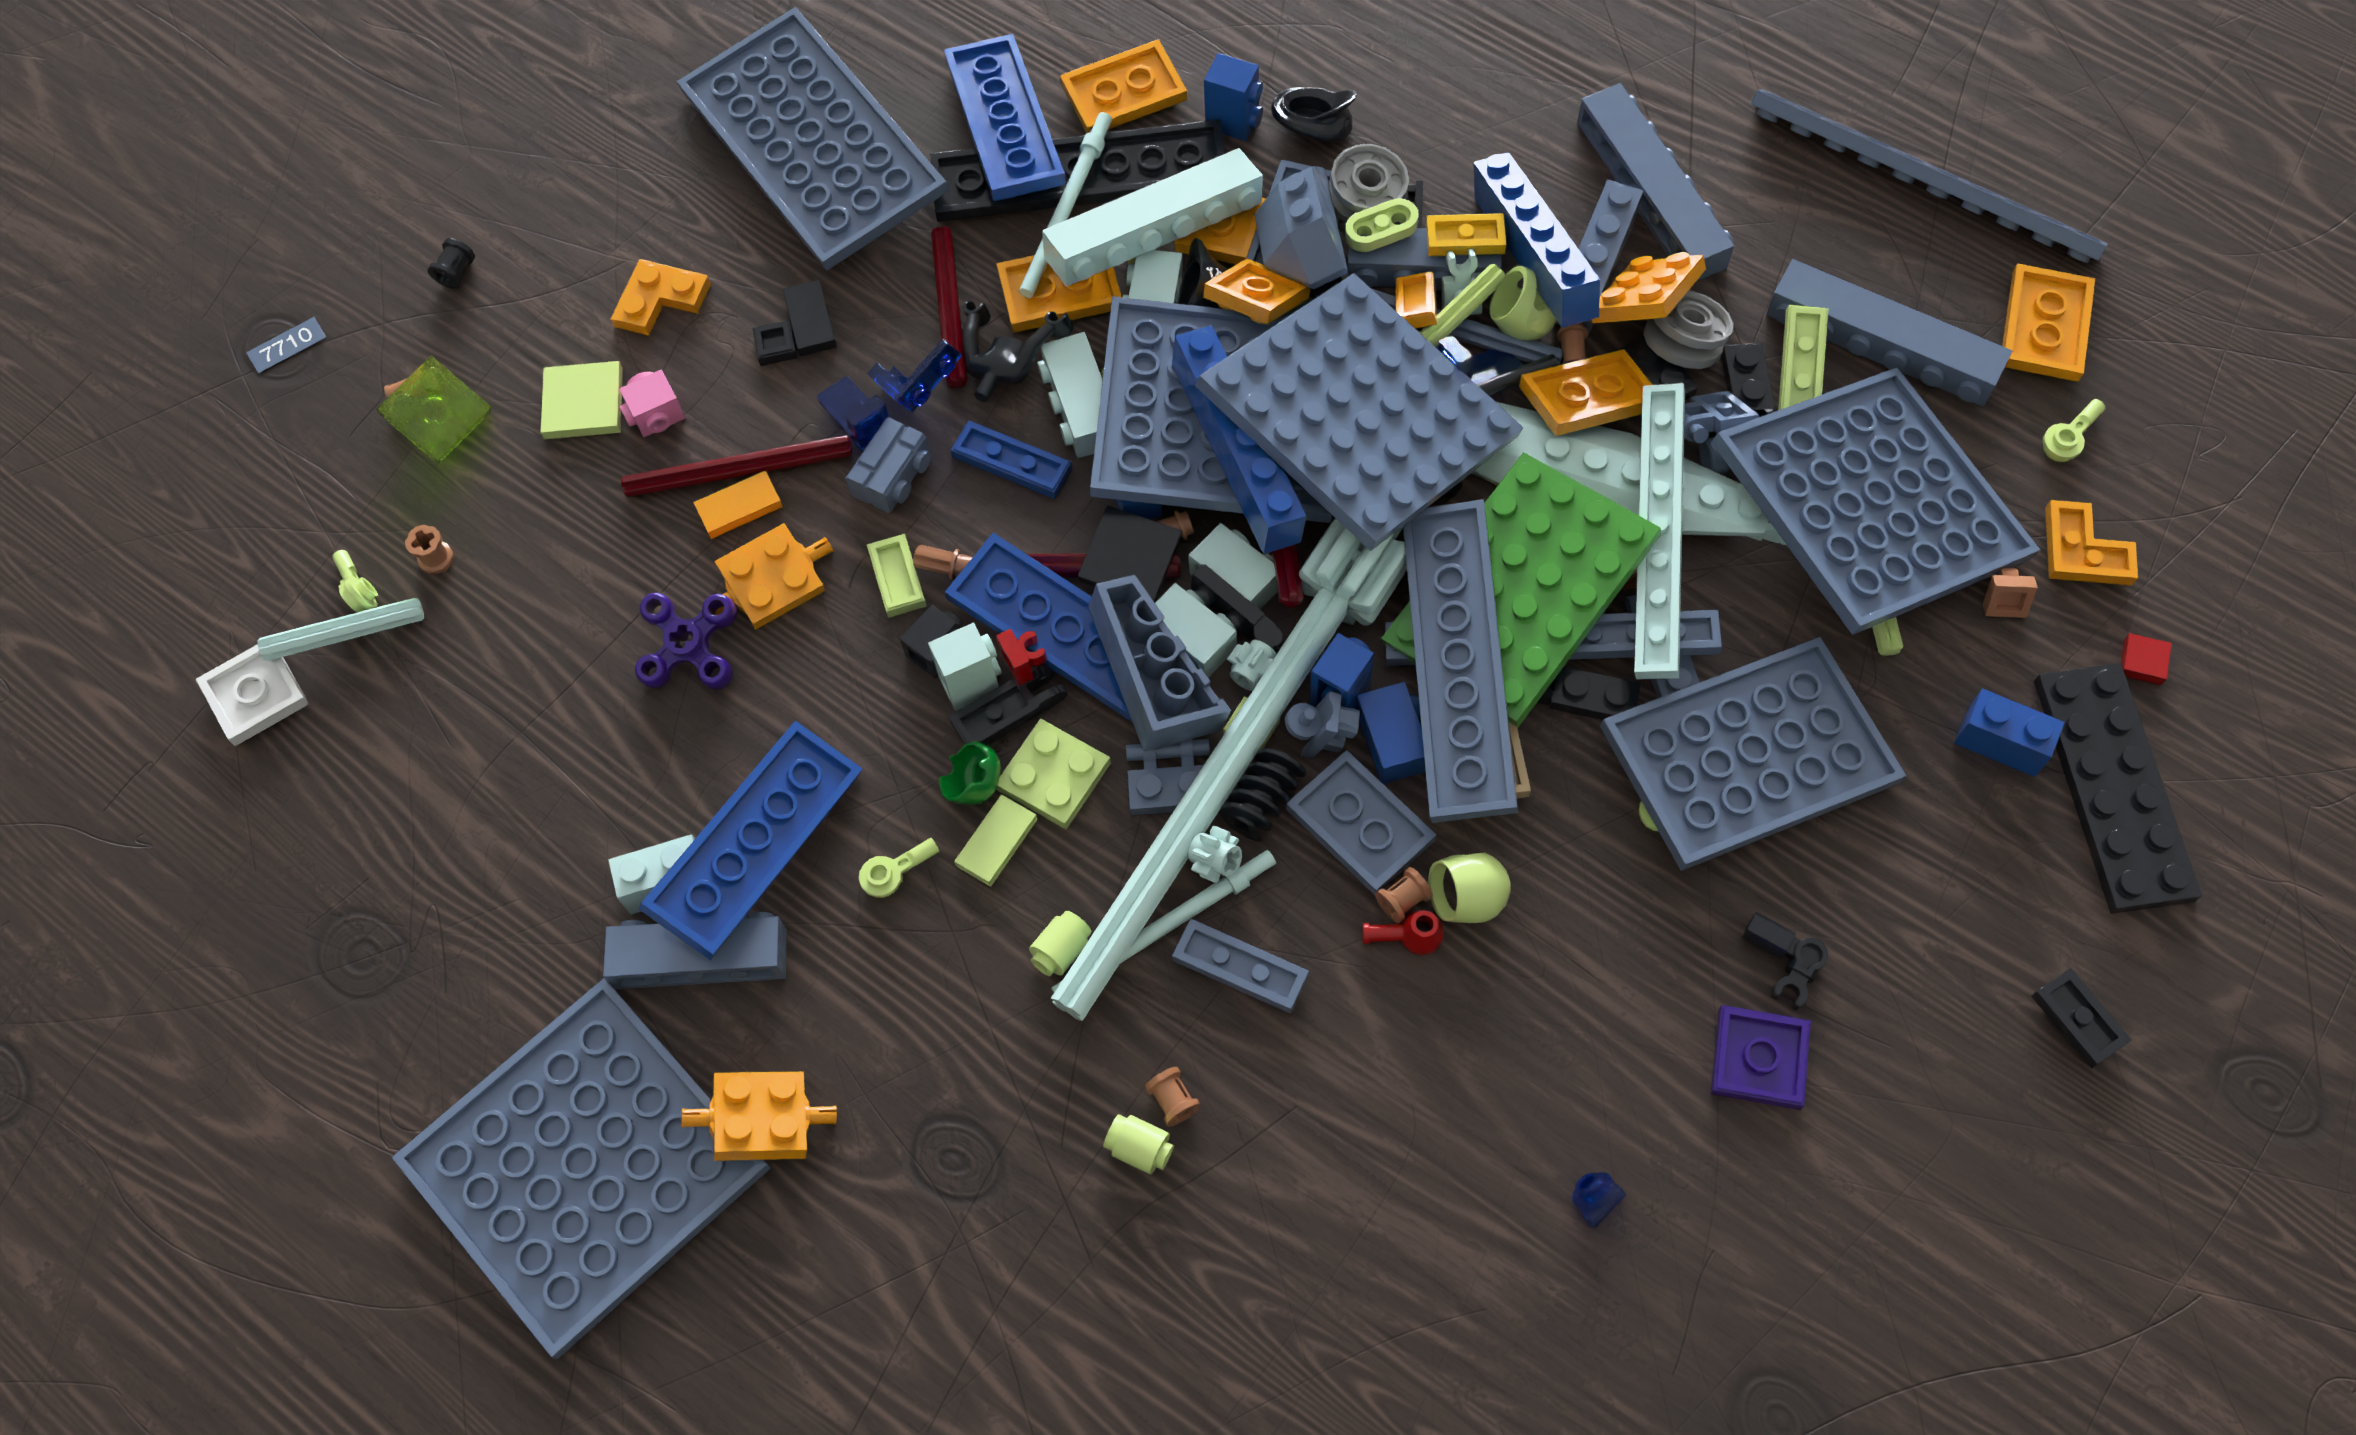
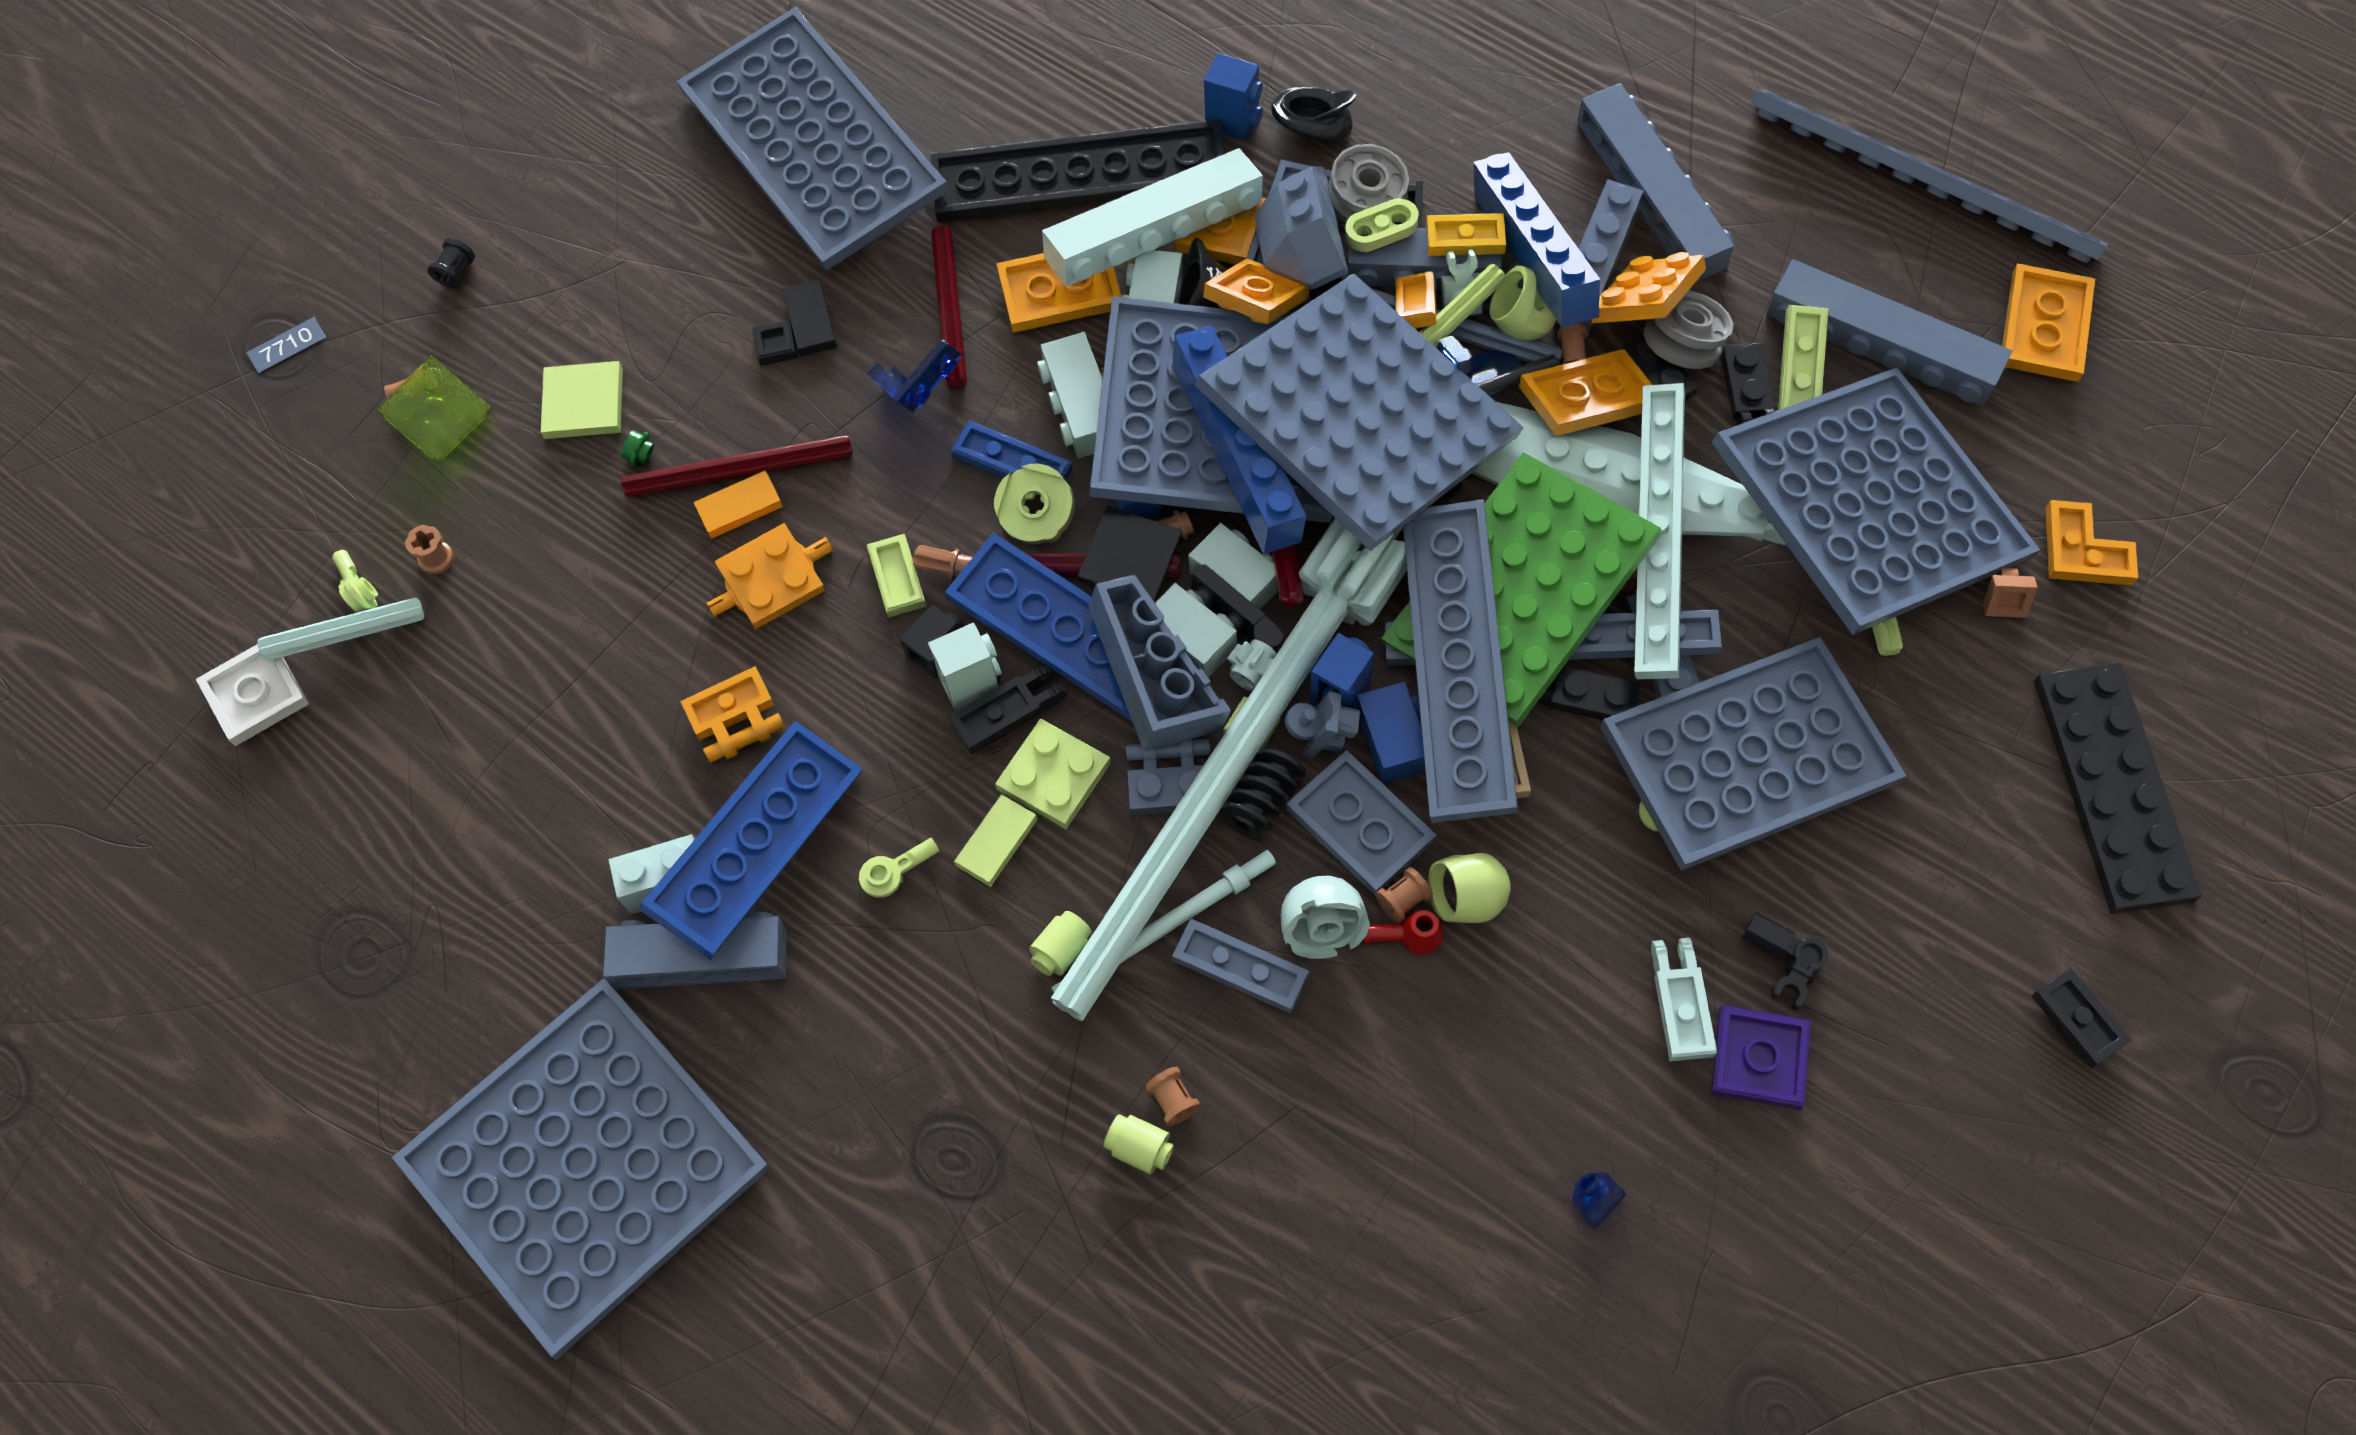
(637, 448): none -> green plate
(650, 403): bright pink brick -> none
(652, 288): light orange plate -> none
(694, 651): dark purple gear -> none
(727, 705): none -> light orange plate
(759, 1116): light orange plate -> none
(854, 411): clear blue bracket -> none
(889, 465): sand blue brick -> none
(973, 775): green hair -> none
(1004, 118): plate -> none
(1007, 358): black piece -> none
(1016, 654): red tile -> none
(1023, 485): none -> yellowish green plate
(1090, 149): light aqua bar -> none
(1124, 86): light orange plate -> none
(1215, 854): light aqua gear -> none
(1323, 916): none -> light aqua cylinder
(1683, 1004): none -> light aqua hinge
(1711, 458): sand blue tile -> none
(1714, 413): sand blue plate -> none
(2009, 732): blue brick -> none
(2066, 440): yellowish green plate -> none
(2145, 658): red tile -> none

